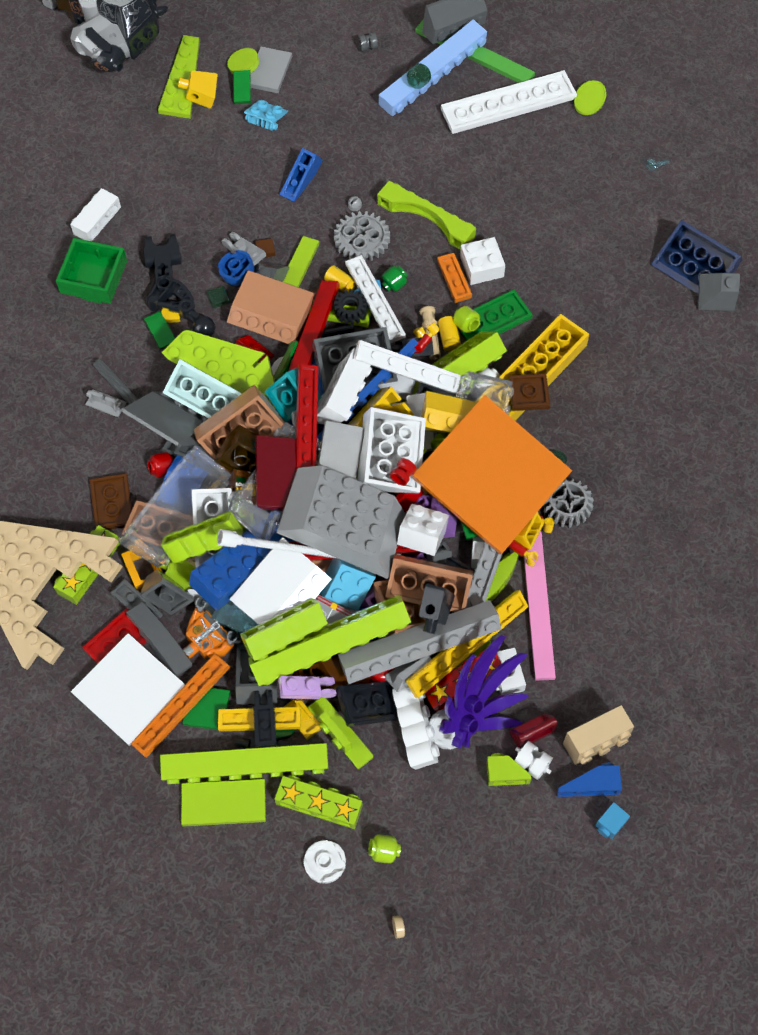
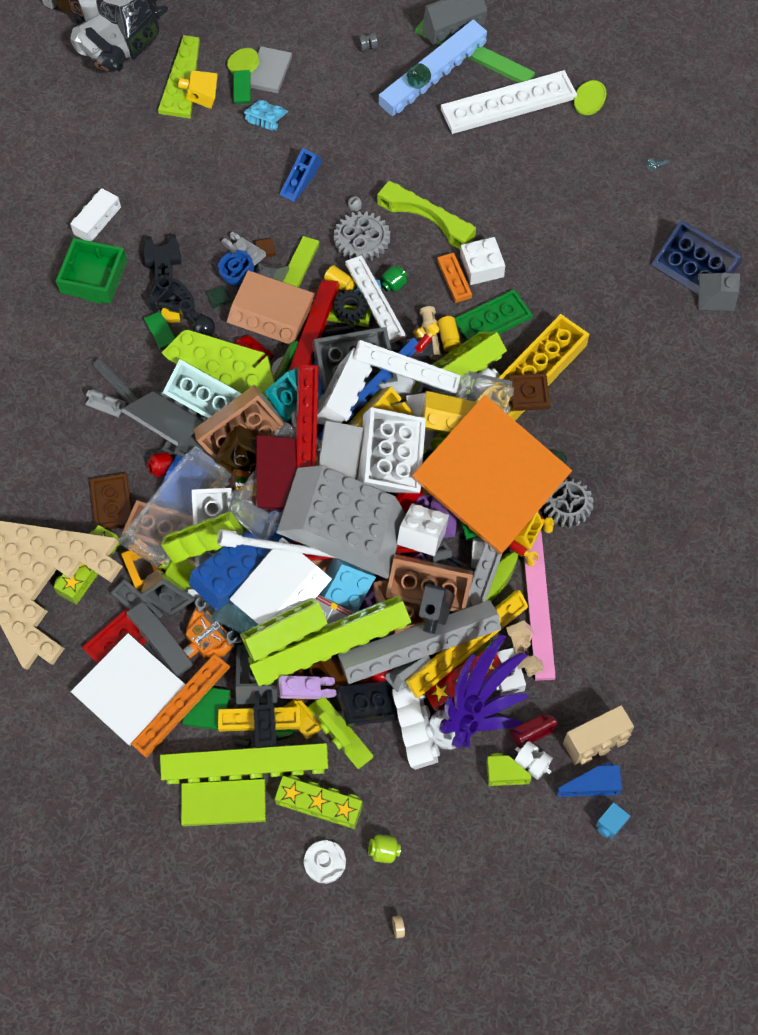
(404, 470): red wheel -> none
(466, 319): lime head -> none
(521, 636): none -> tan piece

